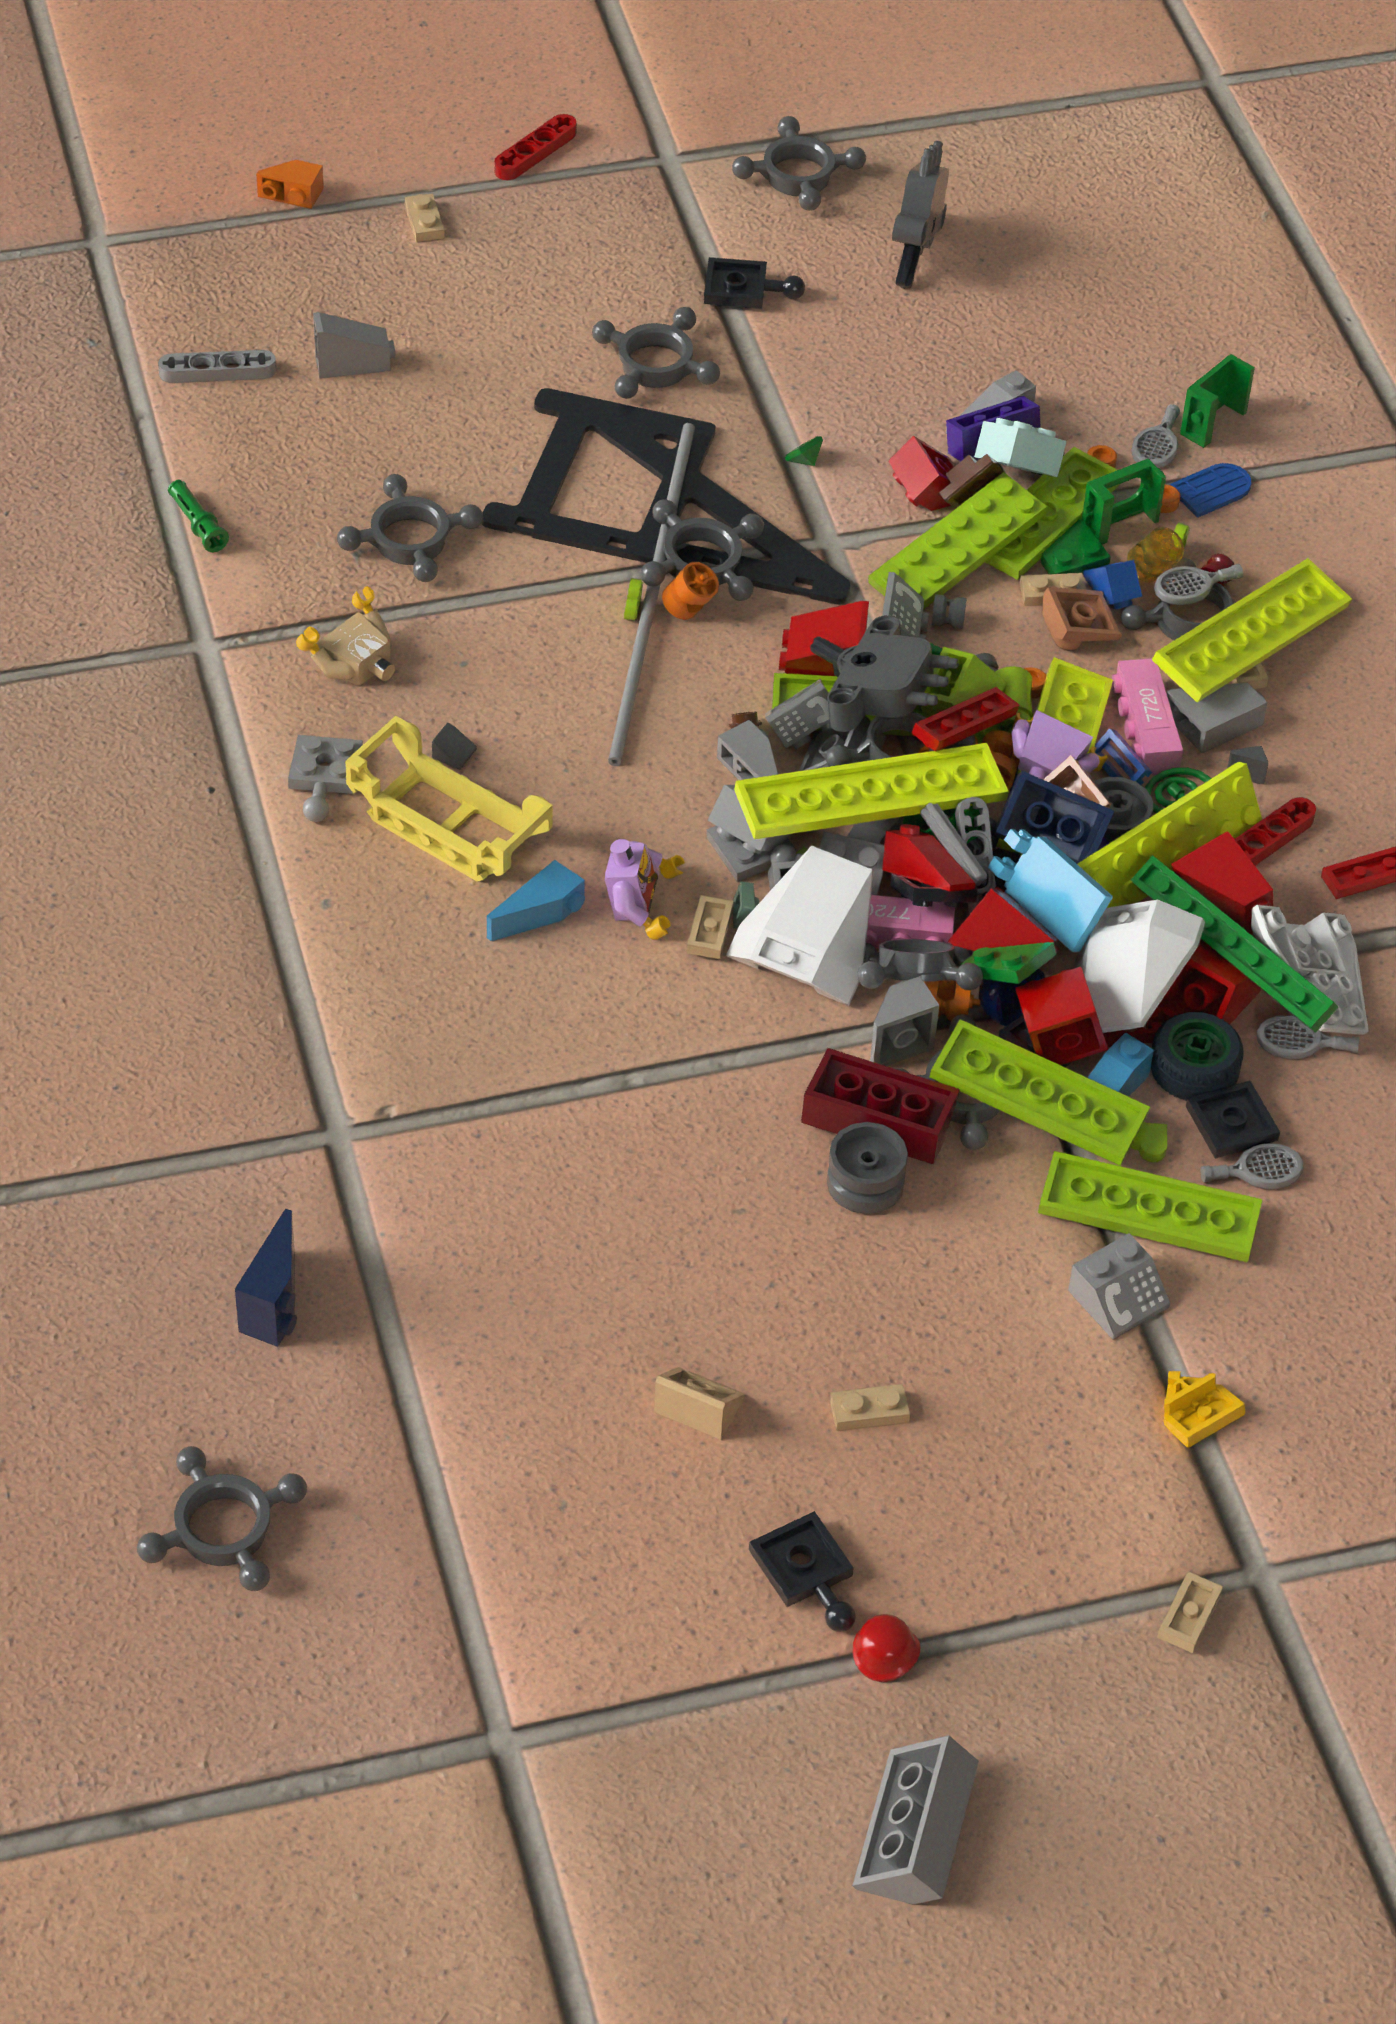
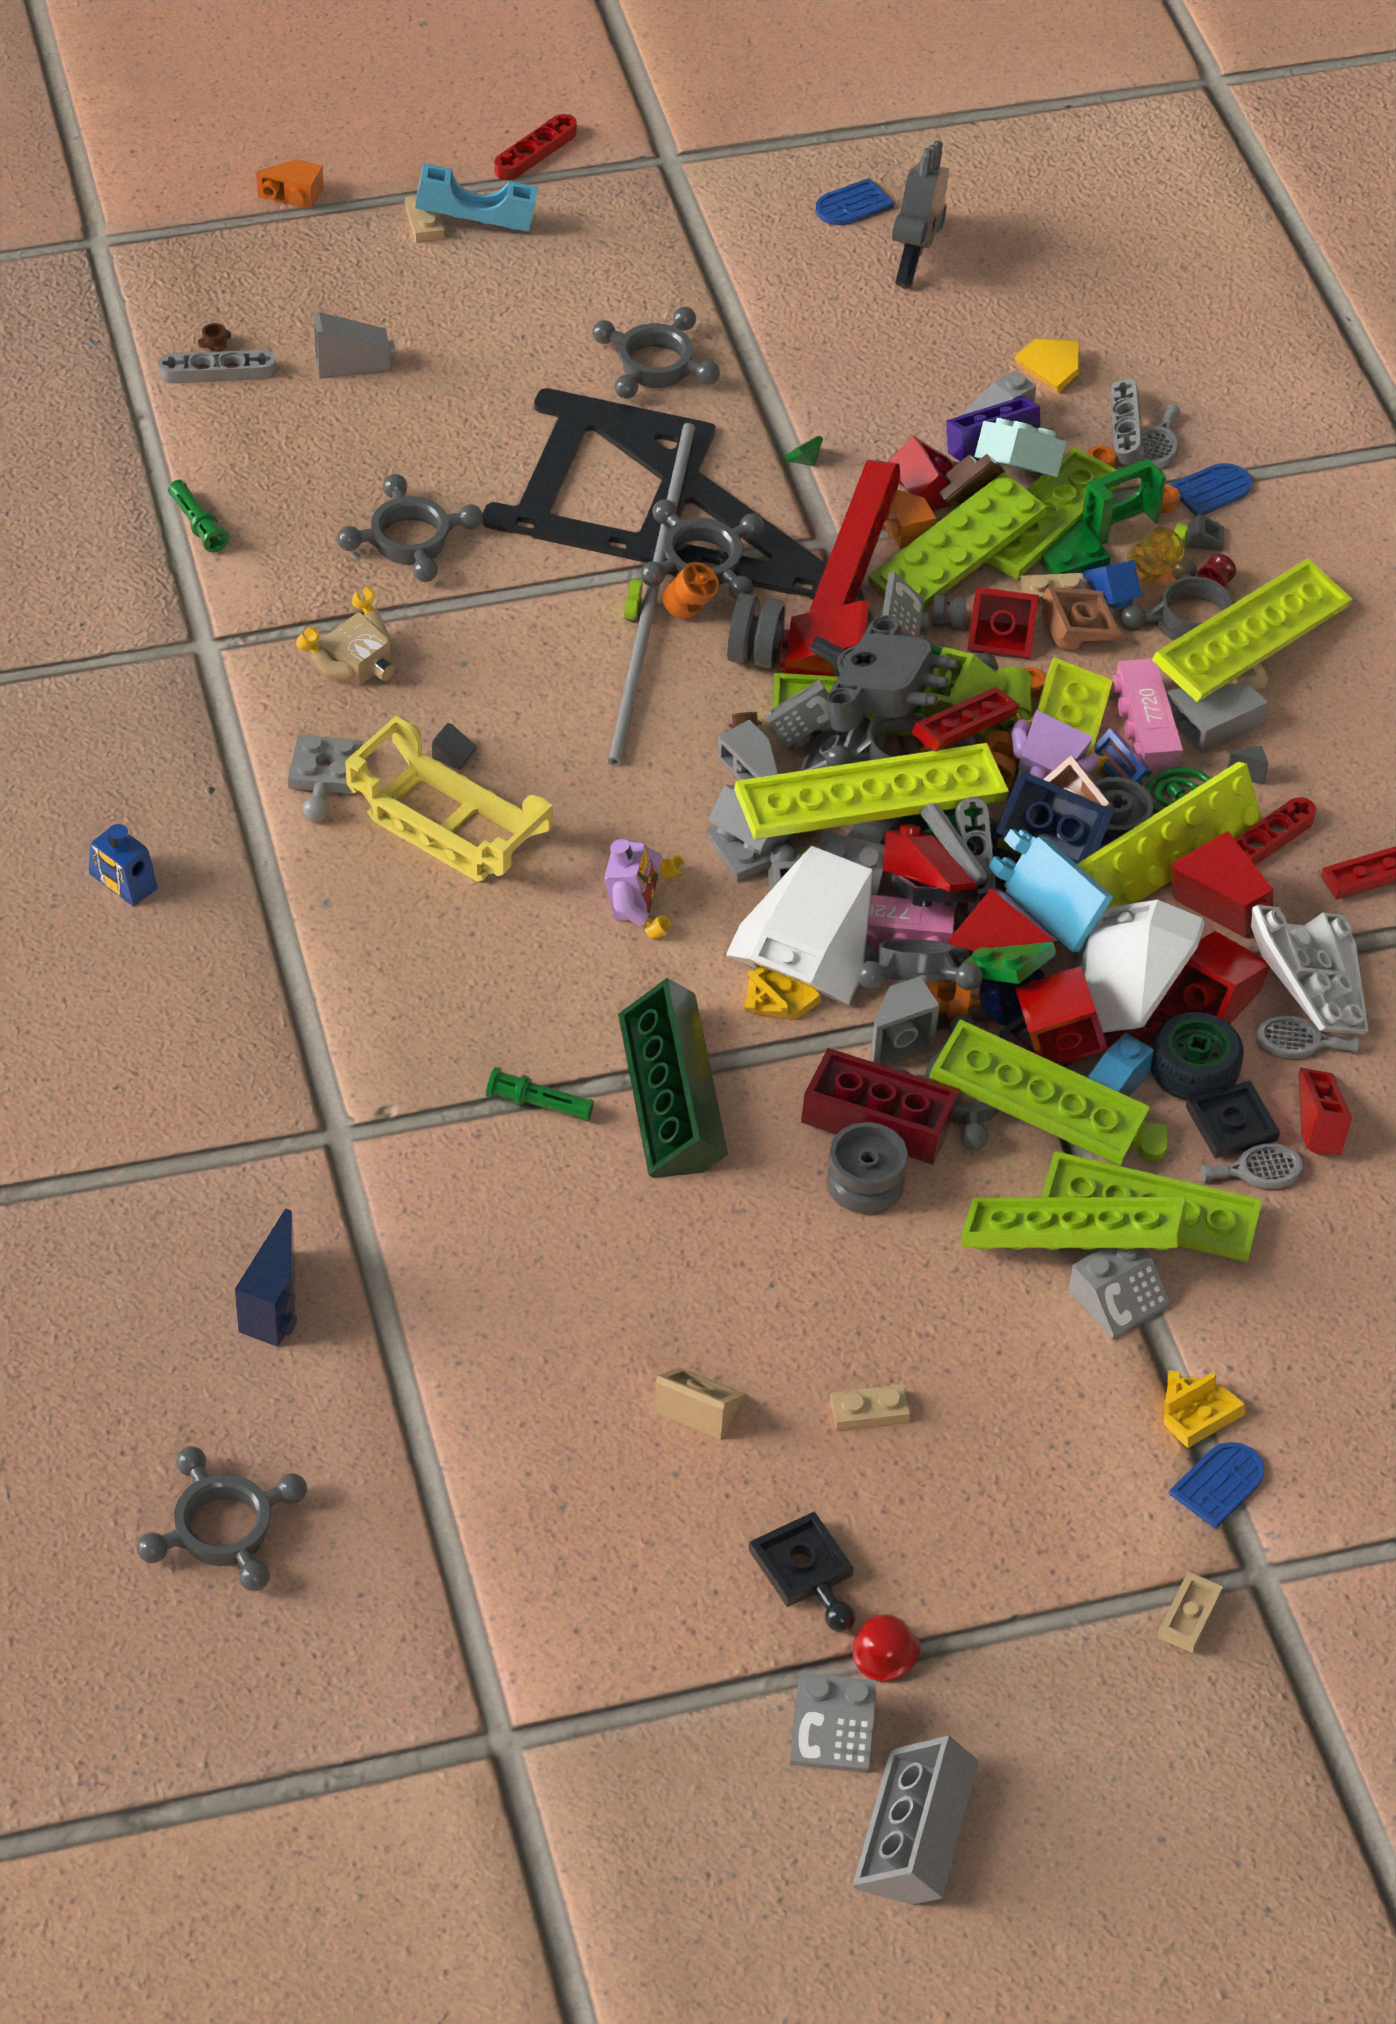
(122, 864): none -> blue torso
(214, 337): none -> reddish brown plate
(508, 207): none -> medium azure arch
(523, 1091): none -> green pin
(538, 903): dark azure slope -> none
(672, 1082): none -> dark green slope
(710, 927): tan plate -> none
(743, 903): sand green plate -> none
(751, 285): black plate -> none
(756, 630): none -> dark grey wheel
(778, 995): none -> yellow slope
(798, 147): dark grey piece -> none
(833, 1722): none -> light grey slope
(852, 203): none -> blue window
(858, 535): none -> red beam
(908, 518): none -> orange slope
(1003, 622): none -> red slope
(1051, 361): none -> yellow slope
(1074, 1222): none -> lime plate
(1127, 421): none -> light grey beam
(1191, 597): light grey piece -> none
(1205, 534): none -> dark grey slope
(1220, 1482): none -> blue window
(1224, 384): green panel -> none
(1239, 946): green plate -> none
(1322, 1112): none -> red slope

